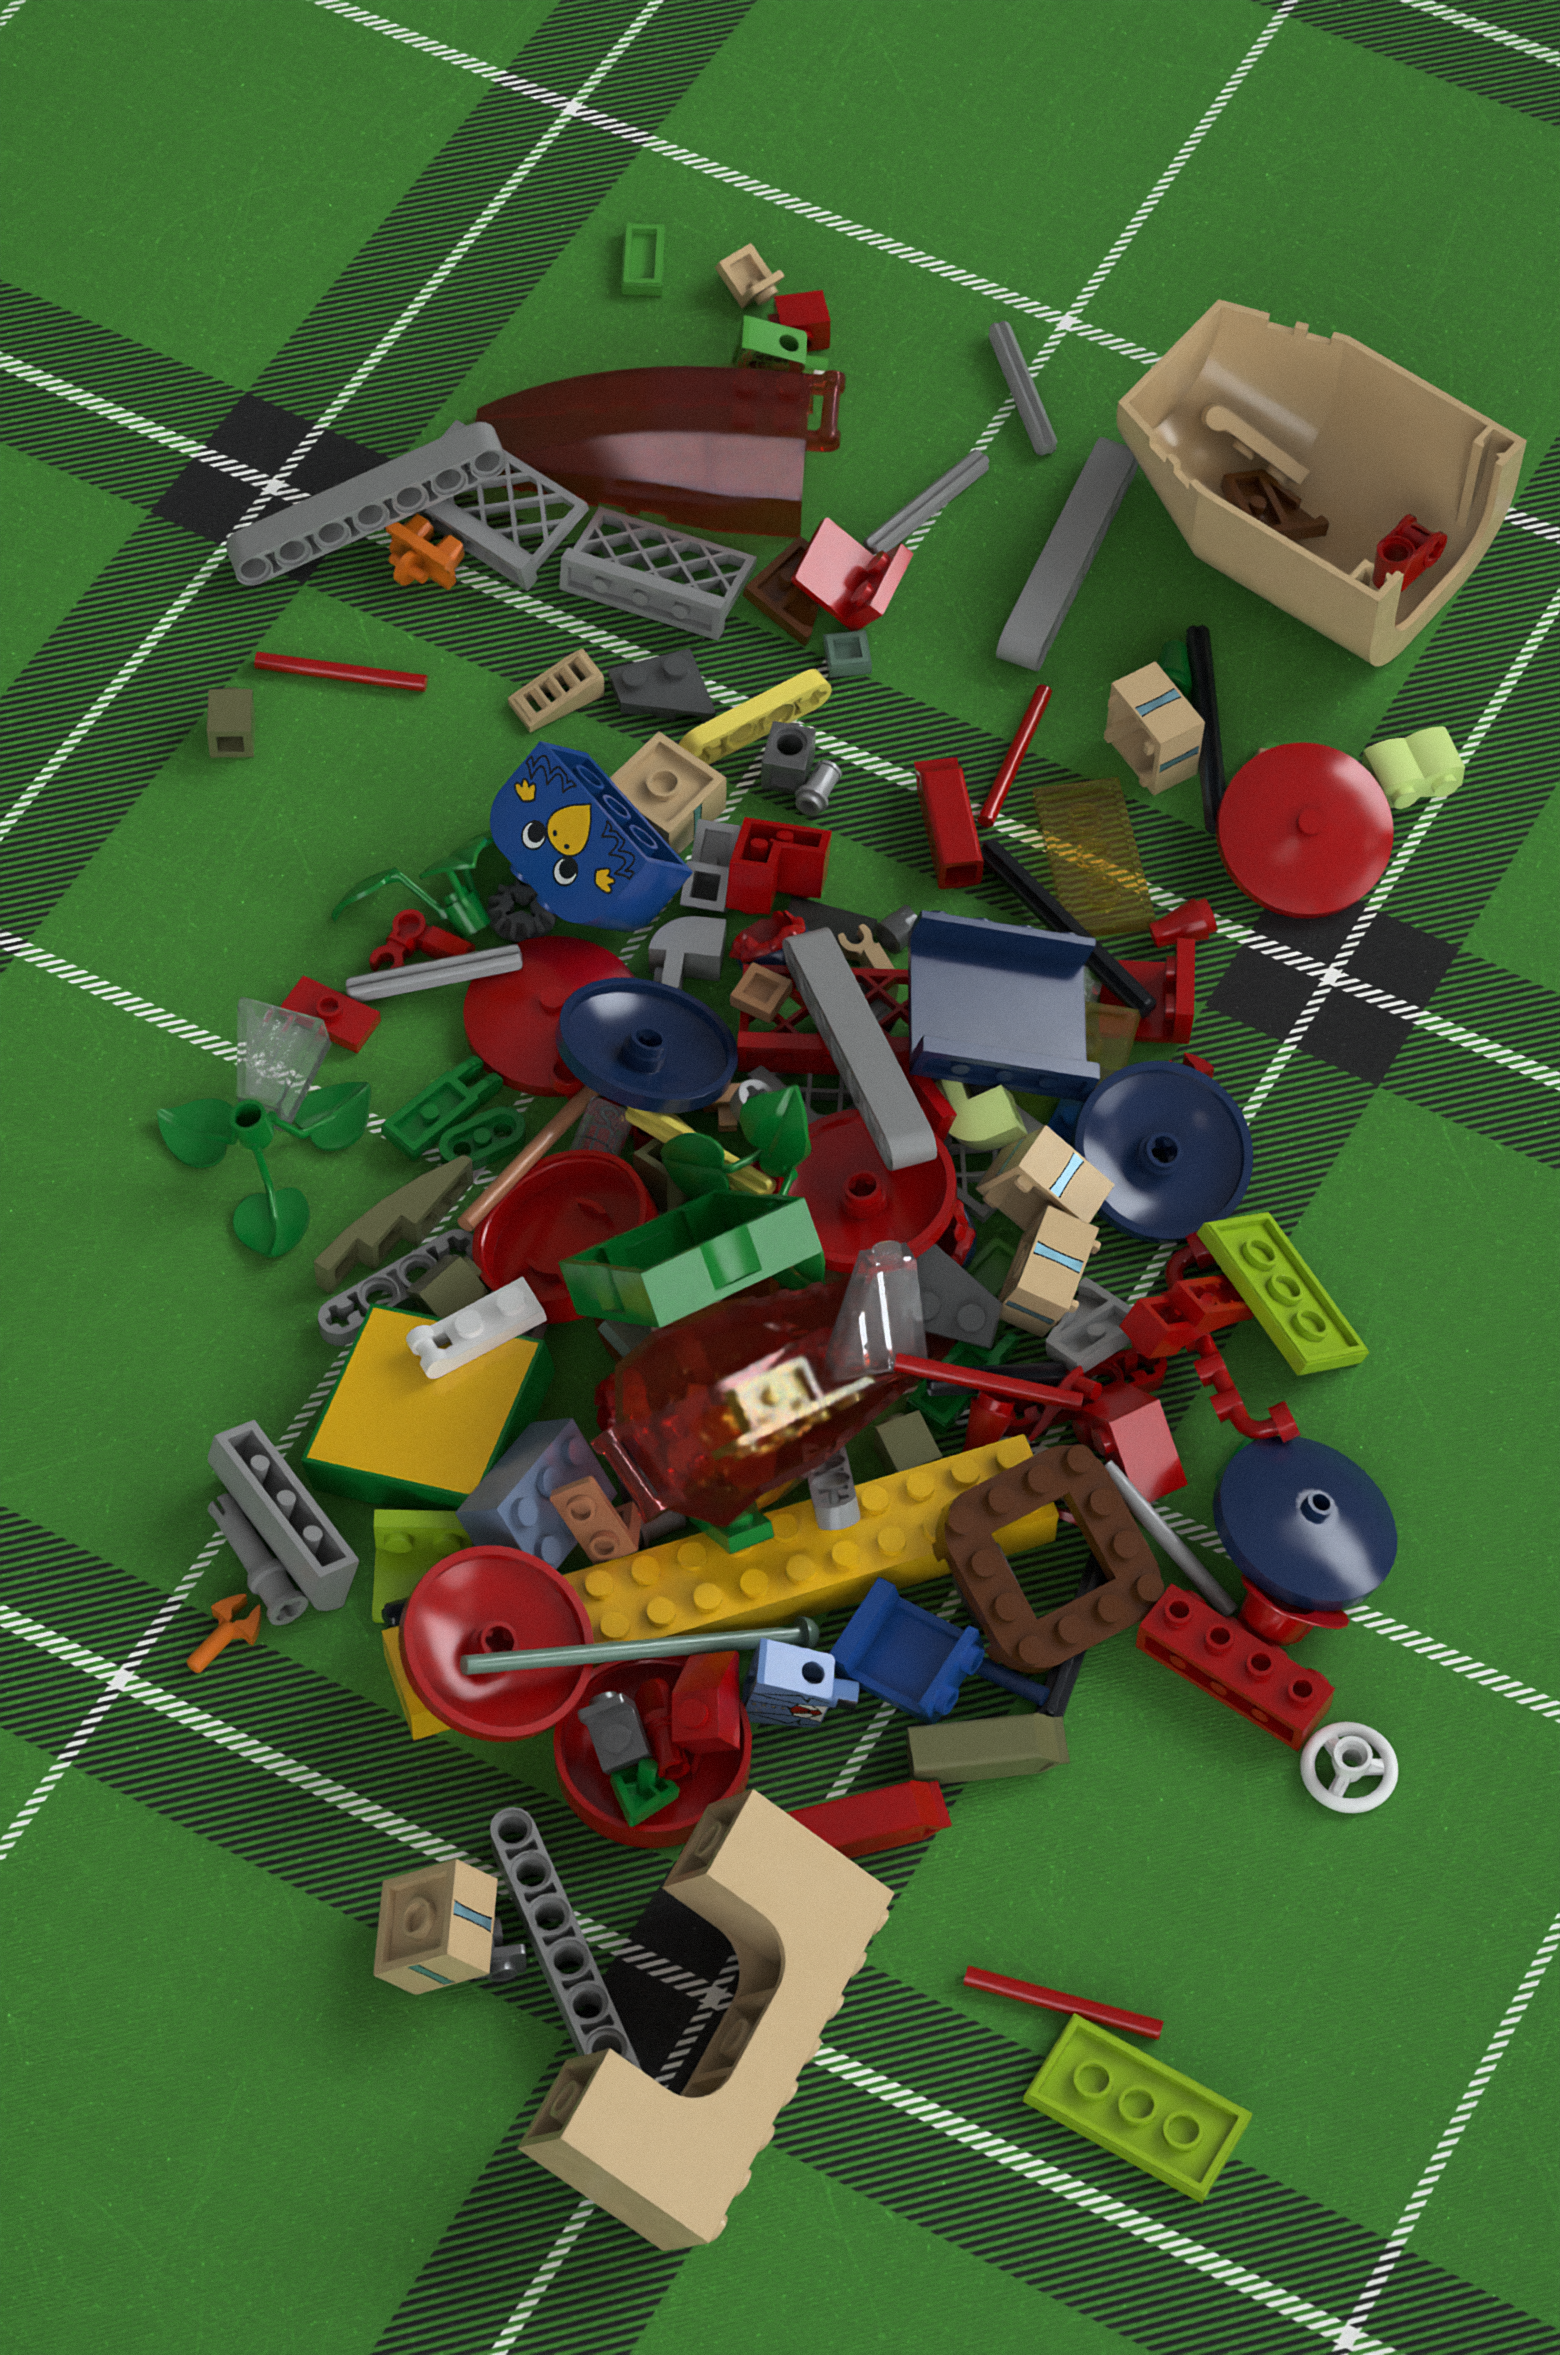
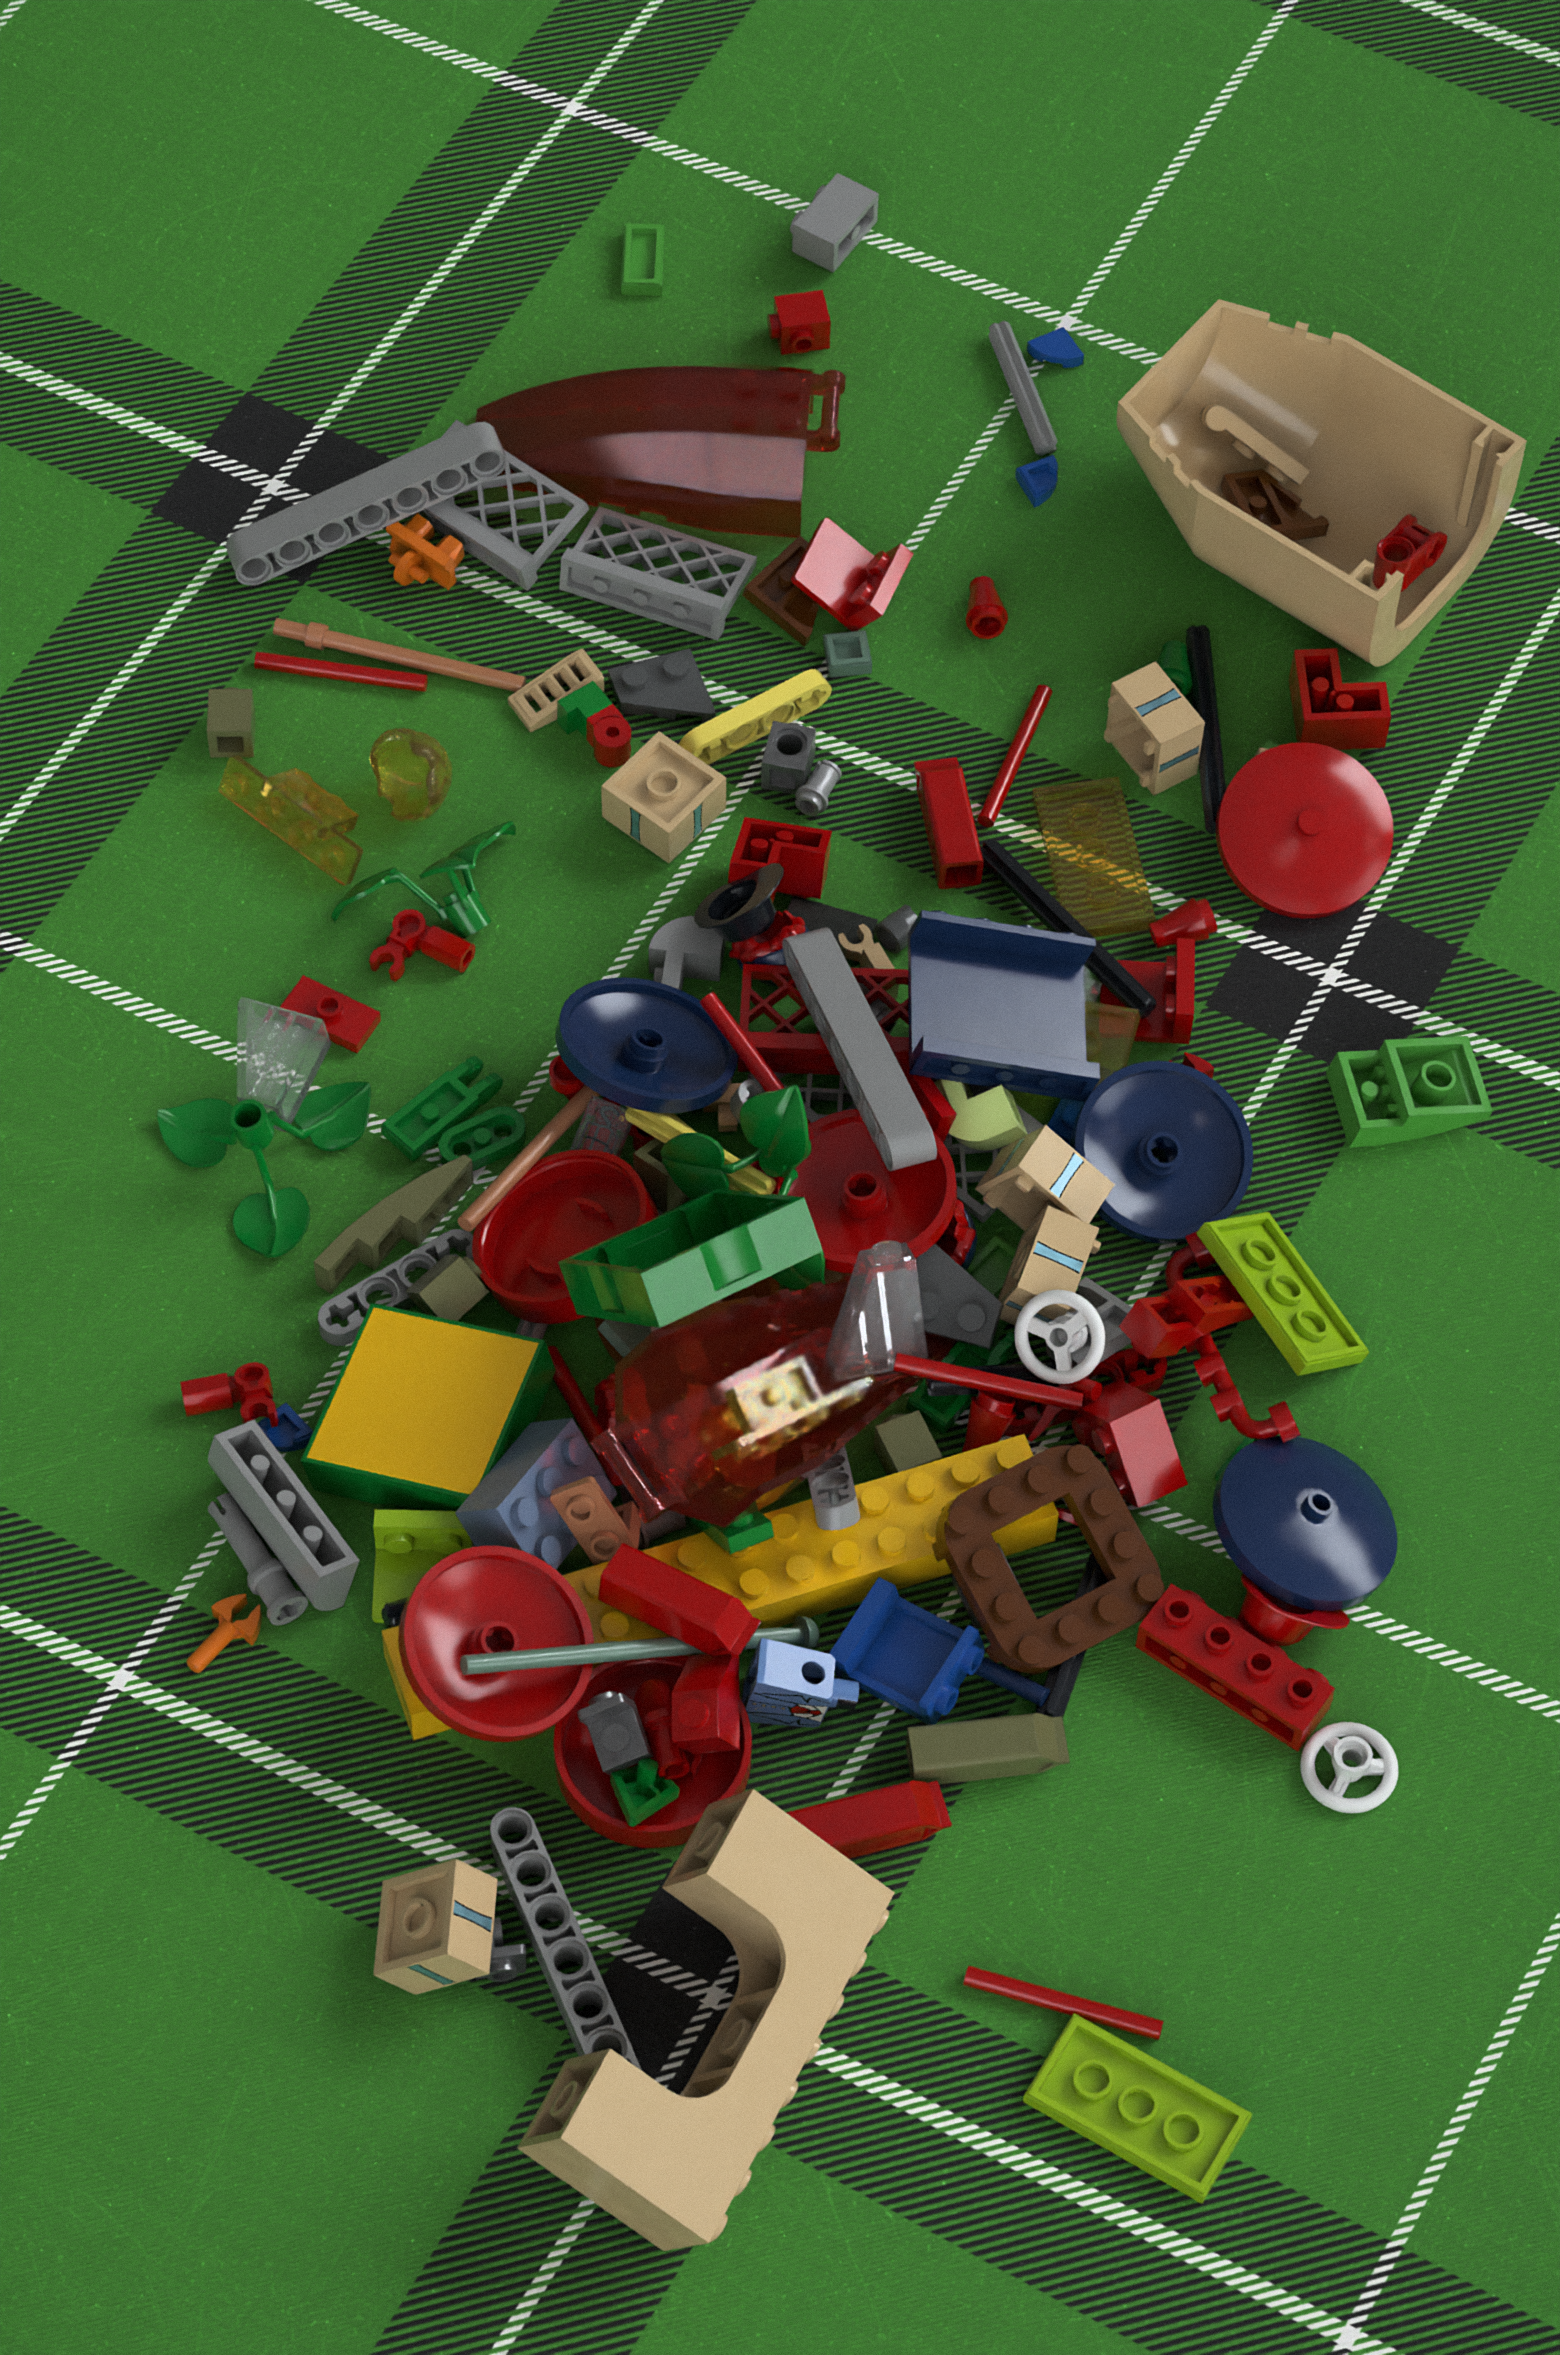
(217, 1392): none -> red bar
(290, 1432): none -> blue tile
(298, 814): none -> clear yellow bracket
(319, 636): none -> nougat bar
(411, 773): none -> clear yellow piece
(434, 973): light grey axle -> none
(476, 1328): white plate -> none
(516, 1013): red dish -> none
(518, 925): dark grey gear -> none
(580, 1409): none -> red bar
(583, 842): blue brick -> none
(598, 722): none -> leg
(676, 1603): none -> red piece
(710, 866): light grey brick -> none
(741, 1043): none -> red bar
(743, 906): none -> black piece
(749, 277): tan bracket -> none
(761, 992): medium nougat plate -> none
(774, 345): bright green torso -> none
(834, 222): none -> light grey brick
(927, 503): light grey axle -> none
(985, 610): none -> red cone
(1038, 479): none -> blue tile
(1056, 348): none -> blue tile
(1067, 555): light grey beam -> none
(1074, 1327): none -> white piece
(1171, 1543): light grey bar -> none
(1336, 711): none -> red brick
(1407, 1090): none -> bright green slope
(1415, 766): yellowish green brick -> none

